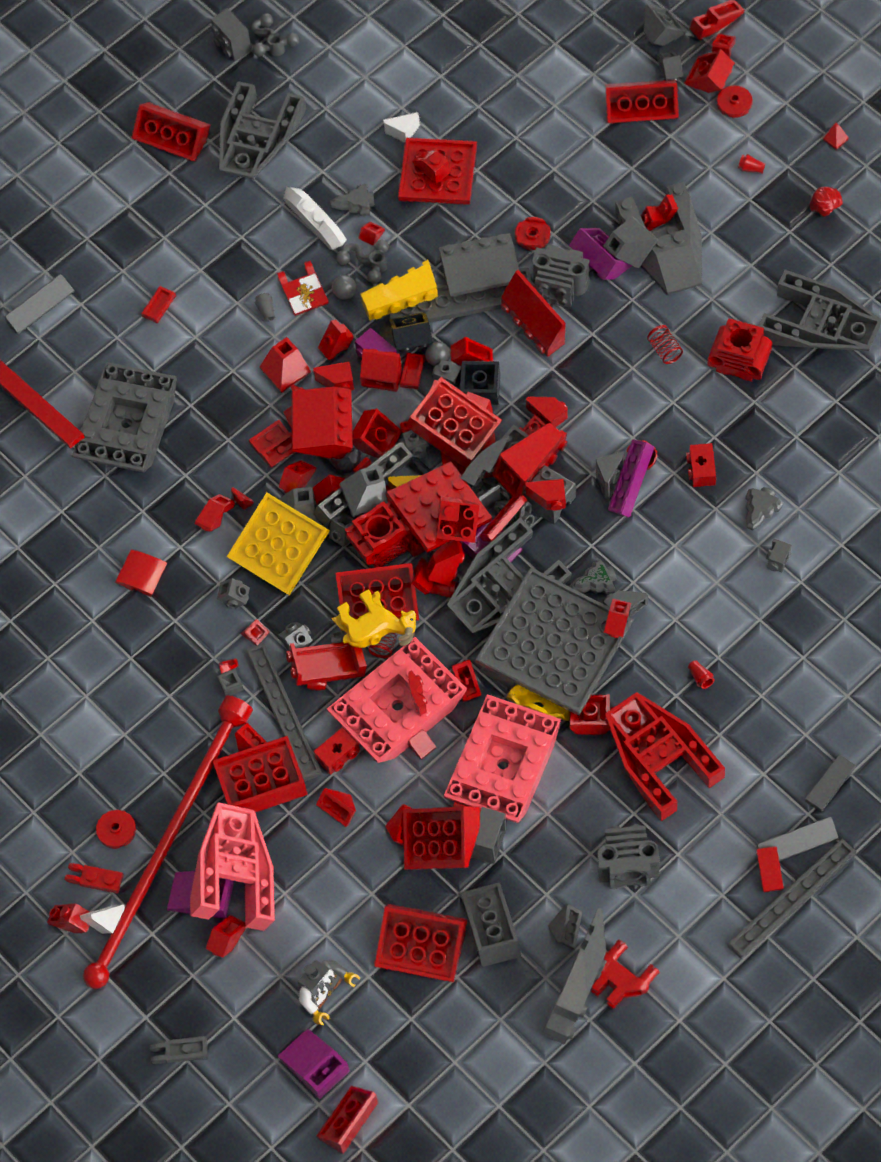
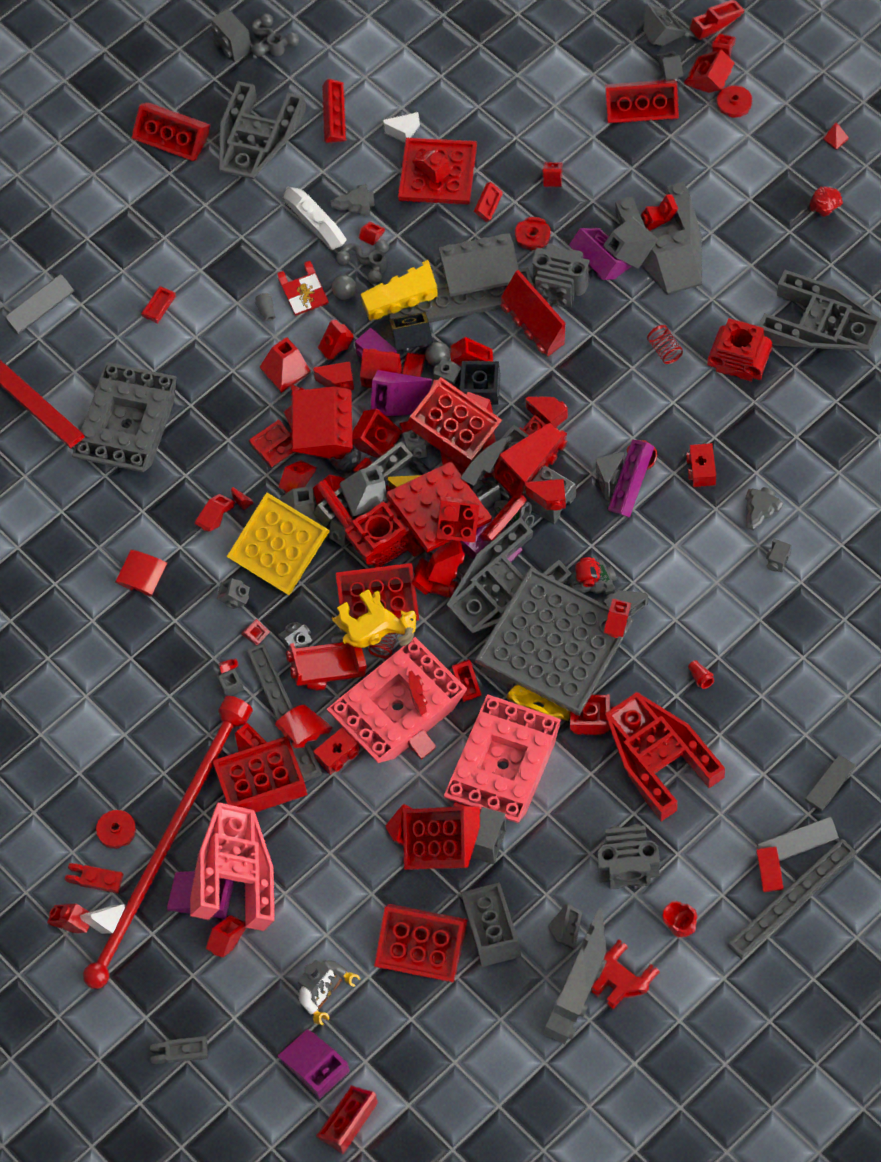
(302, 725): none -> red slope
(334, 111): none -> red slope
(335, 503): none -> red axle
(337, 805): red slope -> none
(398, 393): none -> magenta slope
(488, 201): none -> red plate
(552, 174): none -> red slope
(588, 572): none -> red head
(680, 918): none -> red hair
(751, 164): red cone -> none

